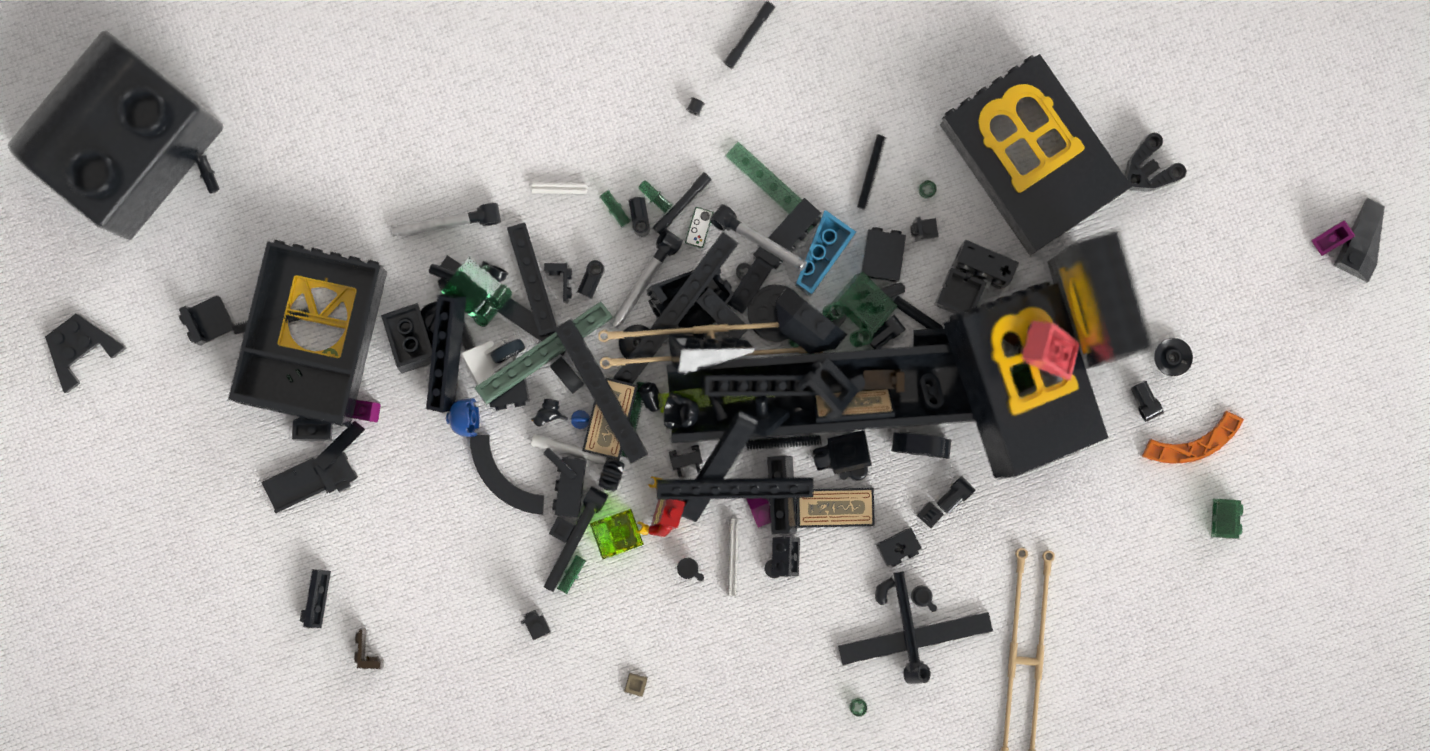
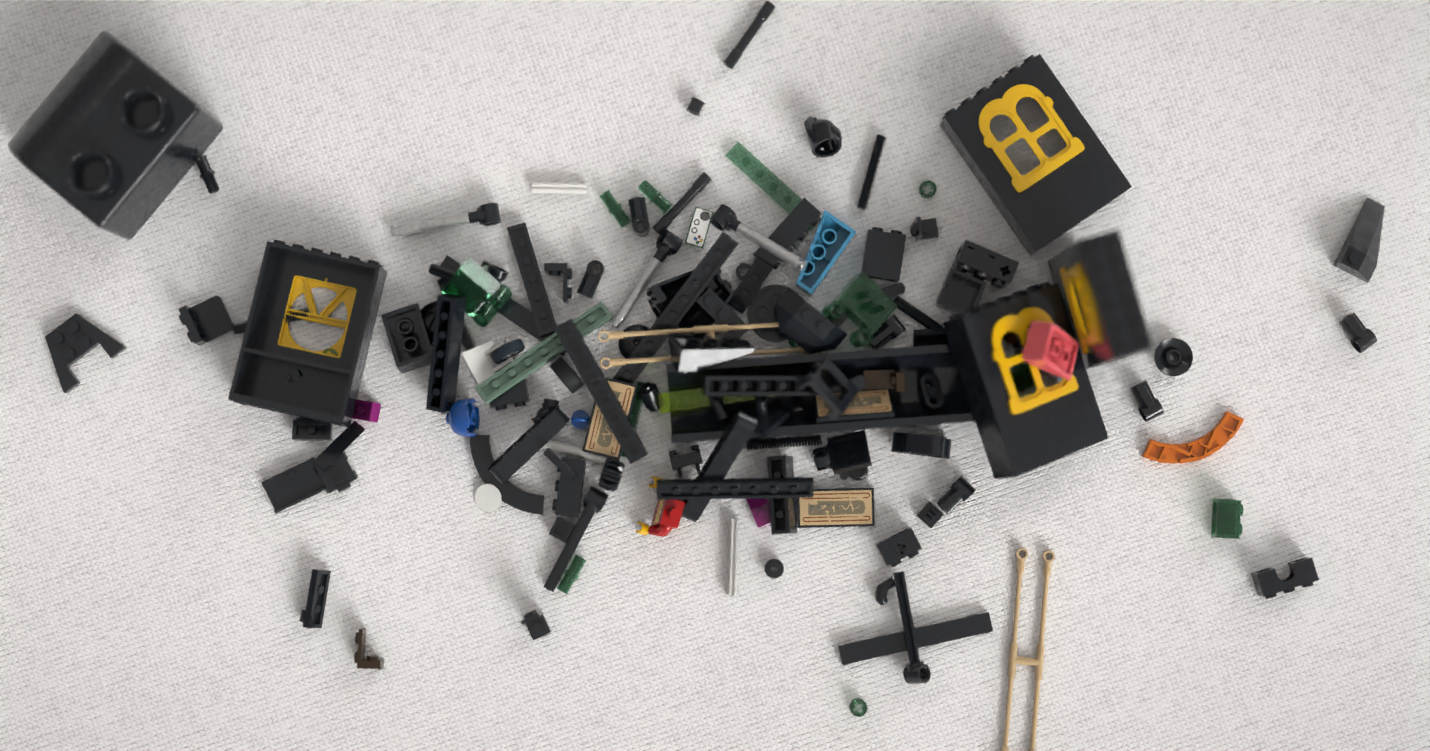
(488, 497): none -> white sticker
(528, 444): none -> black beam
(616, 534): clear neon green slope -> none
(635, 684): dark tan tile -> none
(680, 412): black hair -> none
(688, 569): black piece -> none
(785, 556): black bracket -> none
(823, 134): none -> black helmet
(922, 597): black piece -> none
(1141, 154): black connector -> none
(1301, 573): none -> black arch
(1333, 238): magenta slope -> none
(1361, 337): none -> black piece

